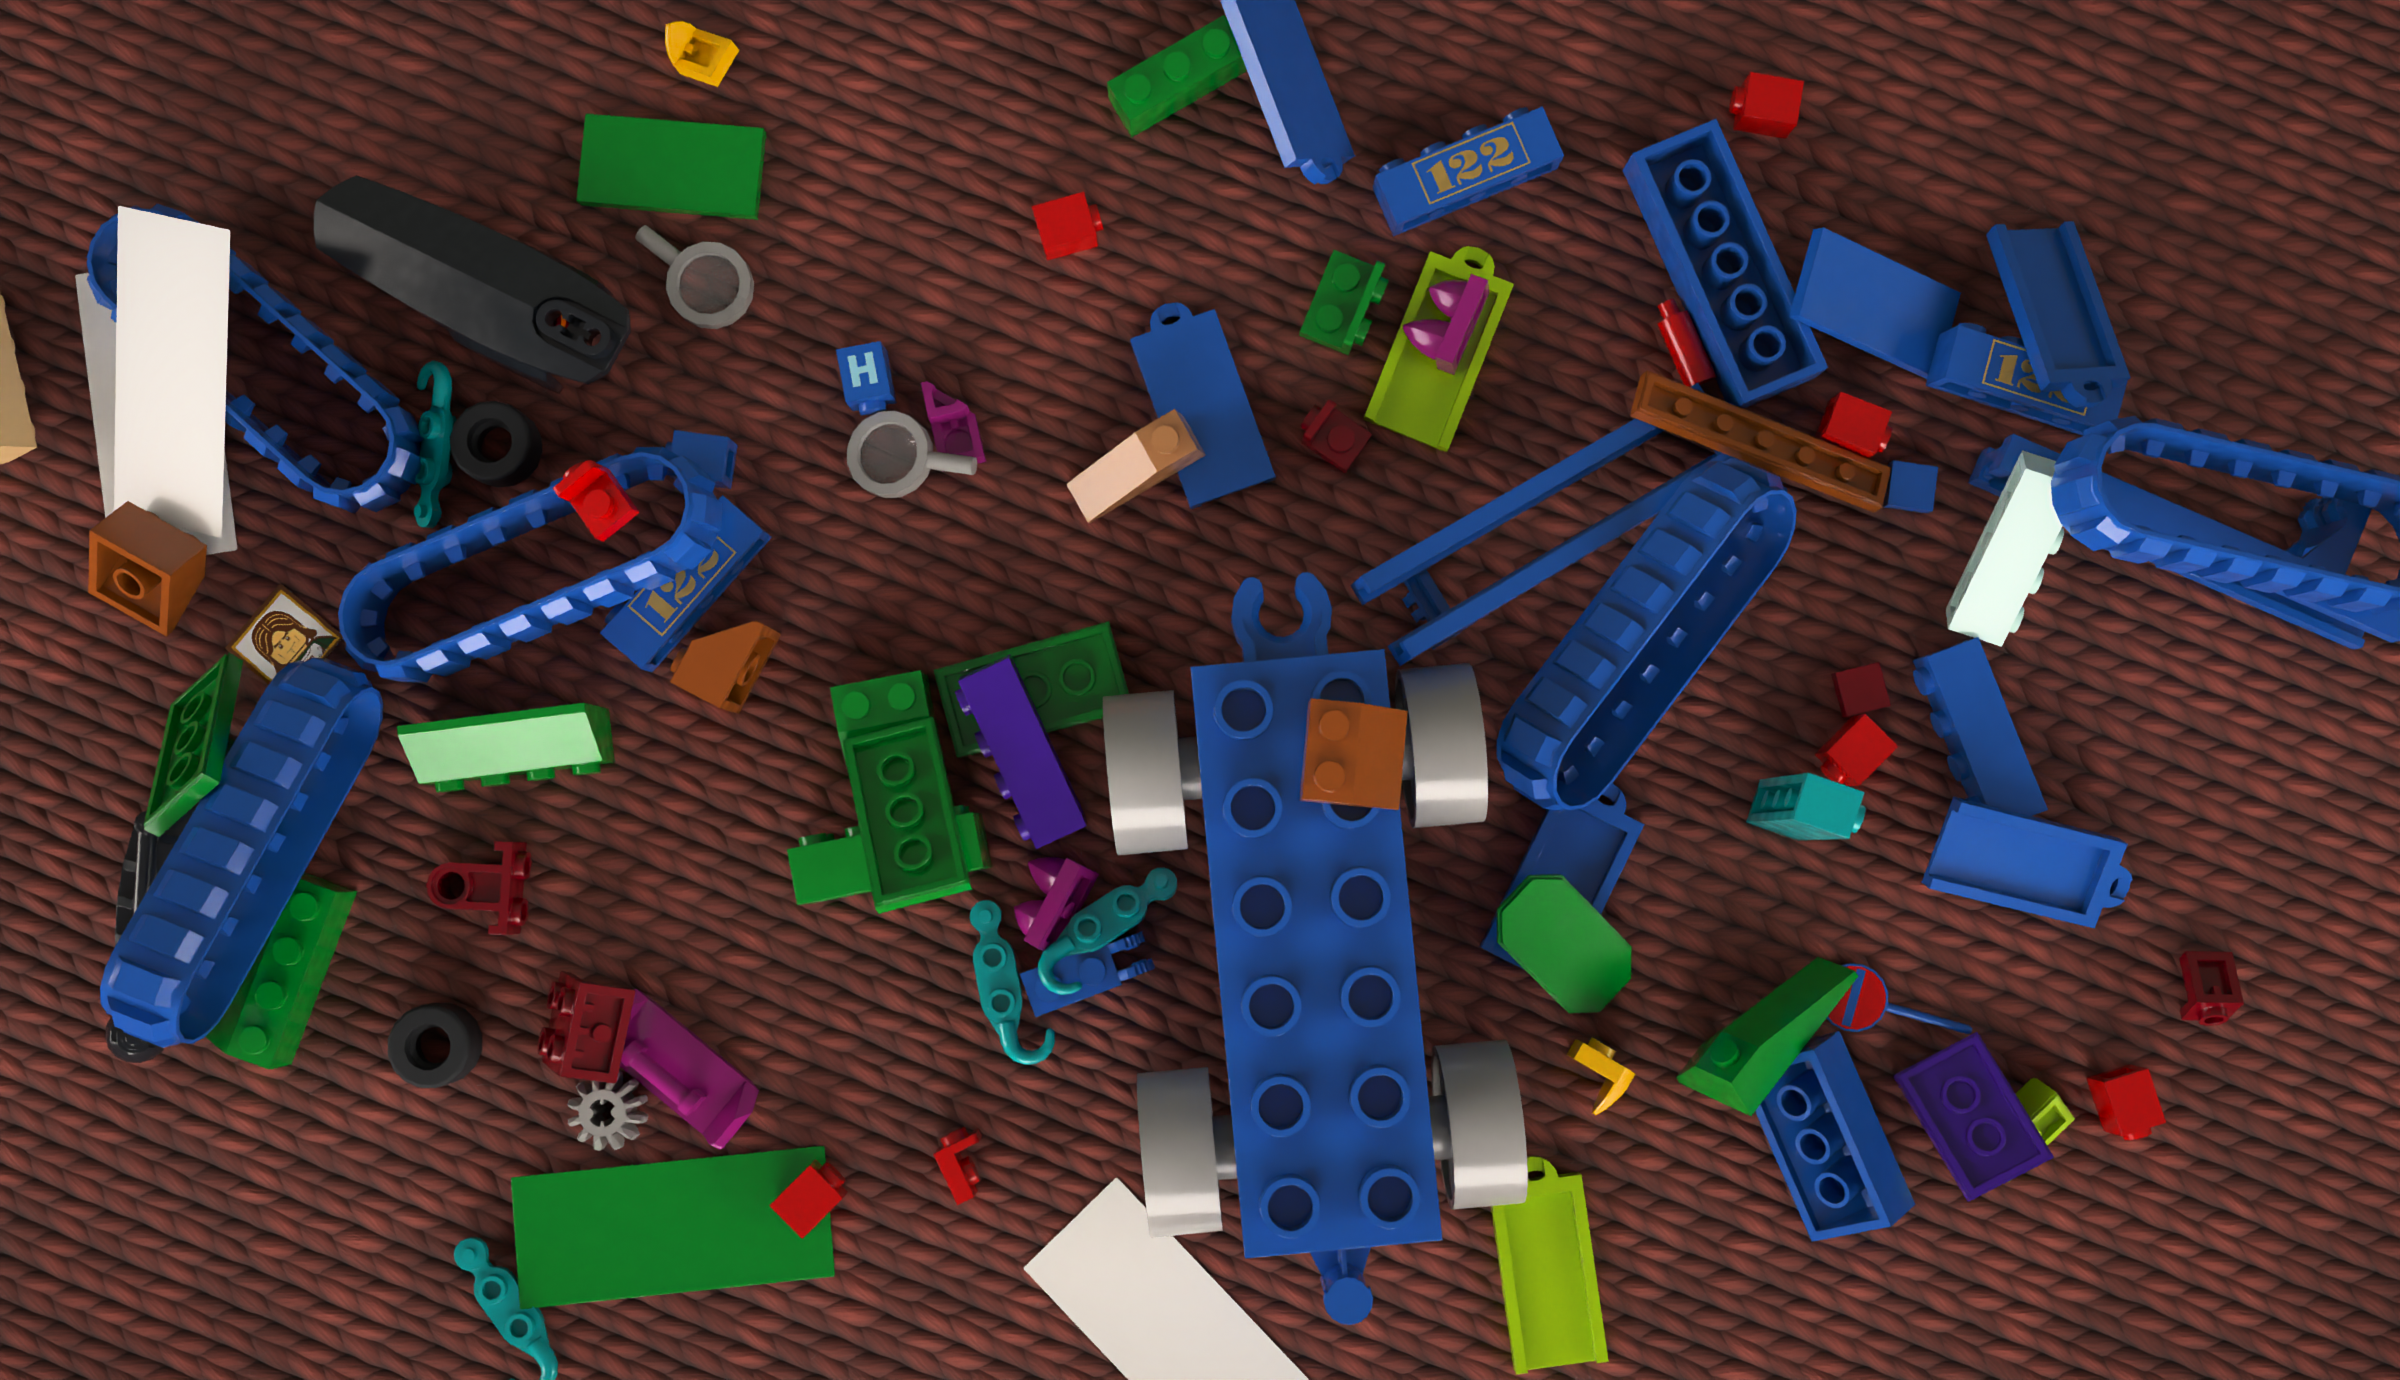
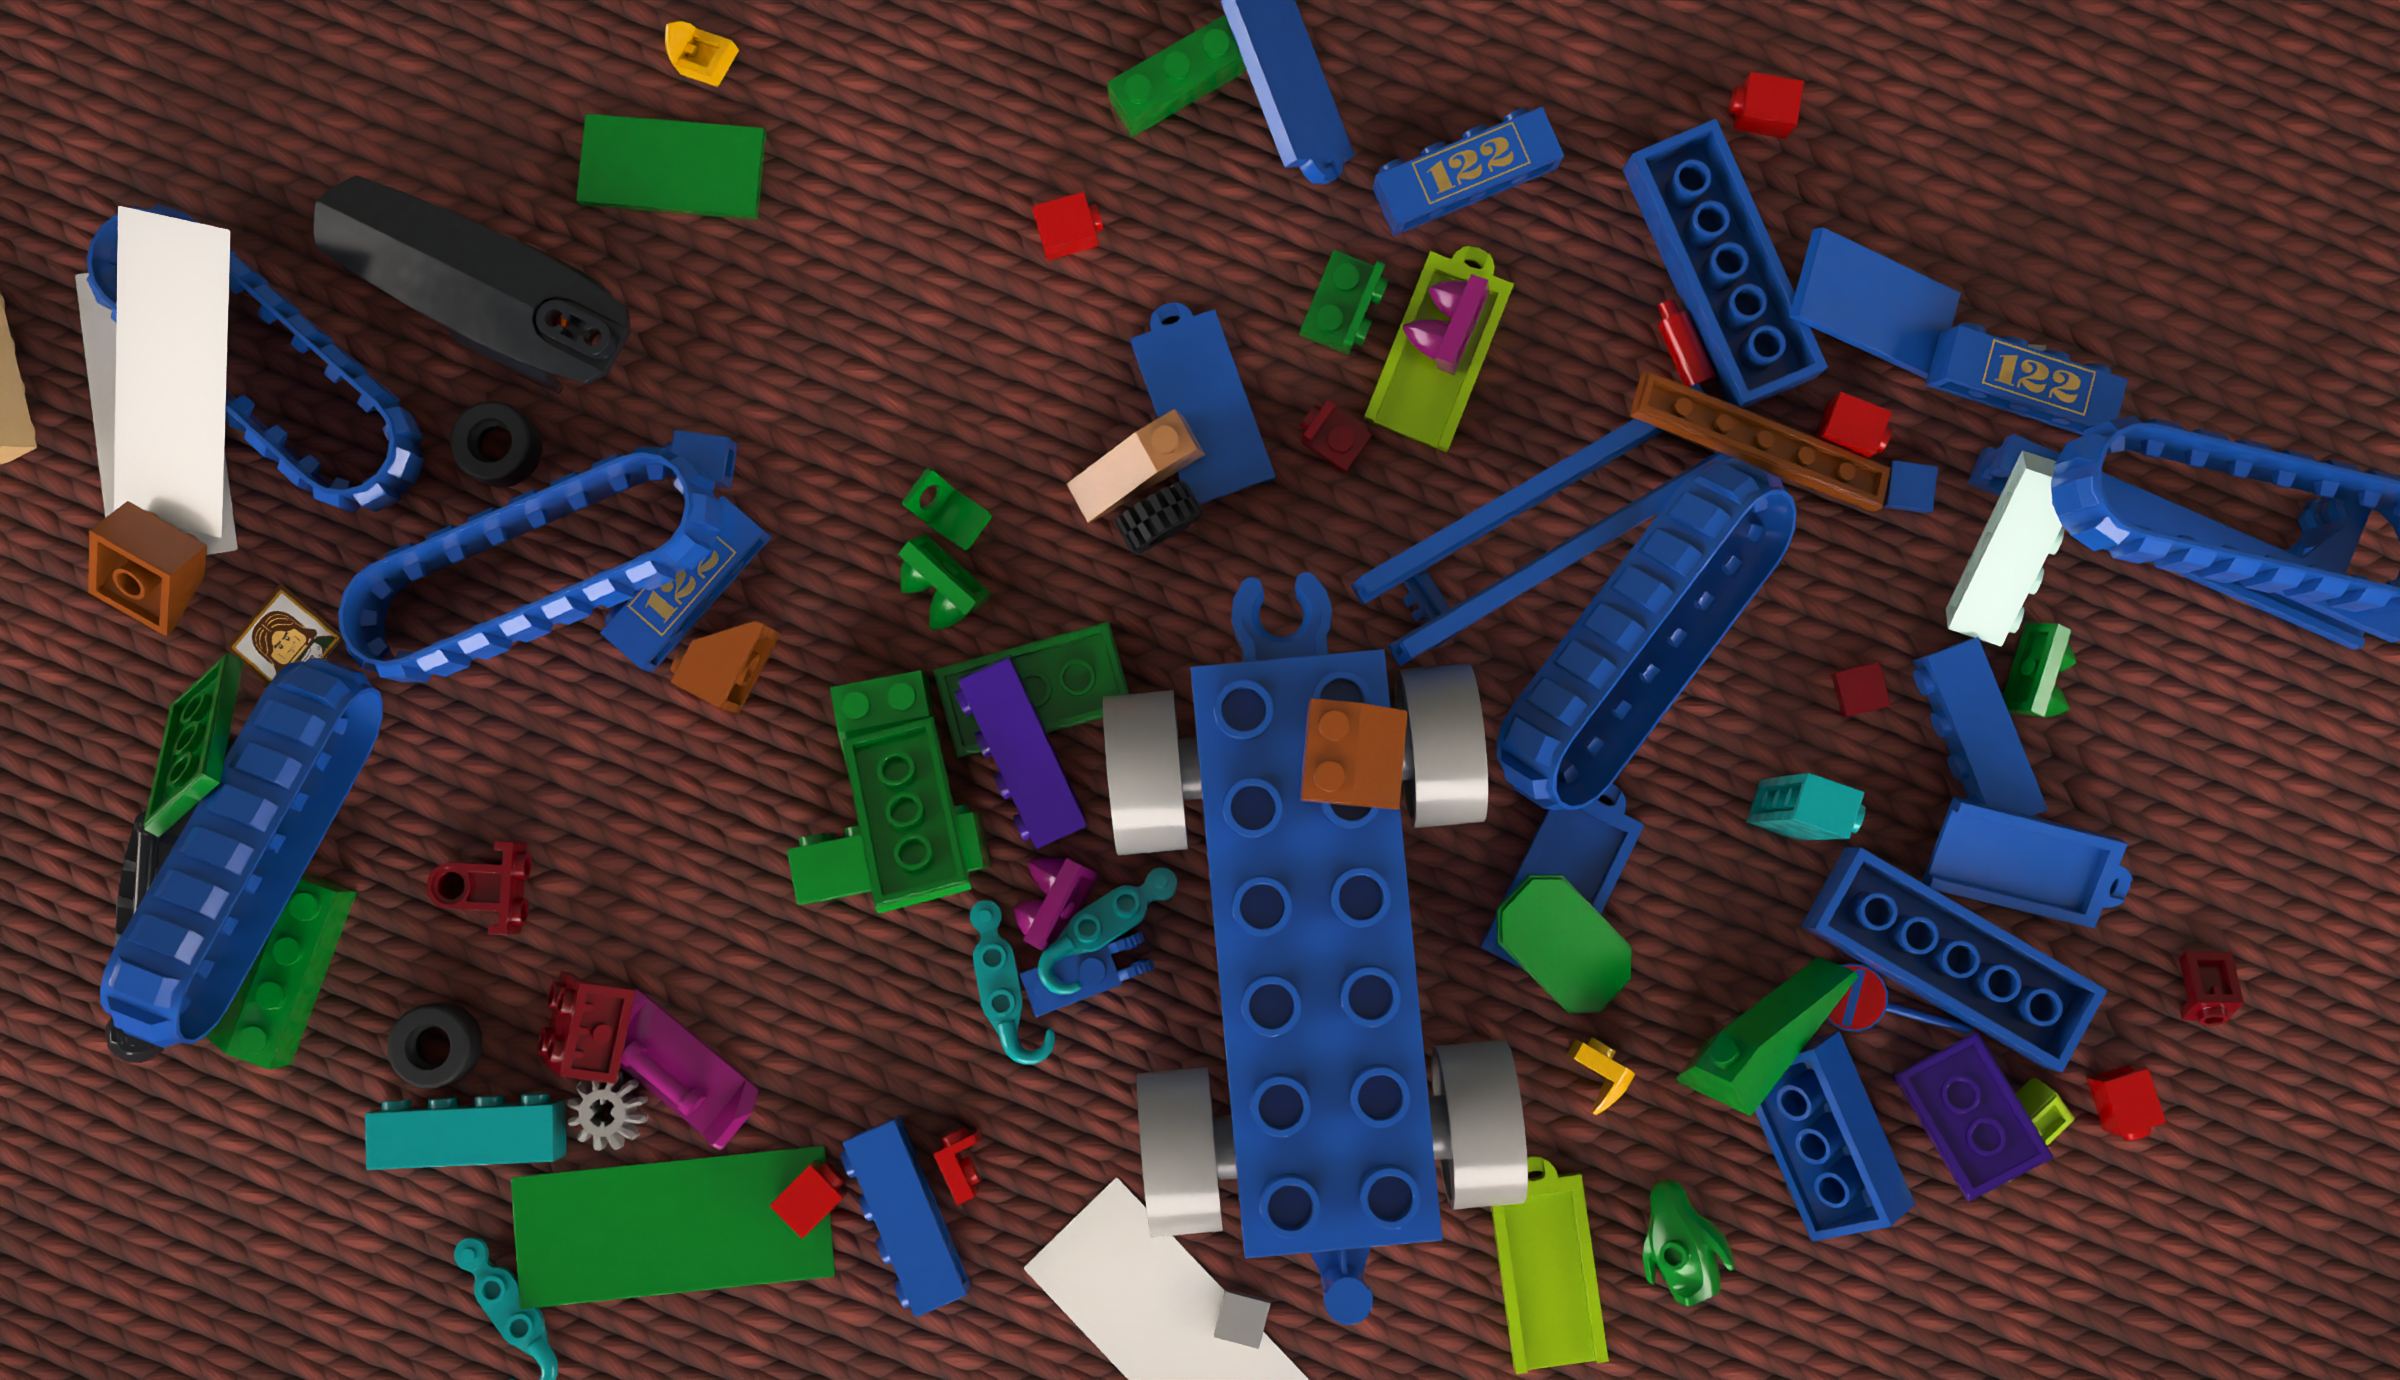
(435, 448): teal piece -> none
(465, 1133): none -> teal brick
(509, 745): slope -> none
(596, 498): red bracket -> none
(704, 281): piece -> none
(866, 377): blue brick -> none
(894, 455): light grey piece -> none
(906, 1217): none -> blue brick
(949, 512): none -> green bracket
(952, 424): magenta slope -> none
(957, 590): none -> green tile
(1159, 517): none -> black tyre
(1242, 1318): none -> light grey tile
(1683, 1246): none -> green animal
(1855, 751): red brick -> none
(1954, 958): none -> blue brick
(2034, 671): none -> green tile
(2059, 312): blue piece -> none

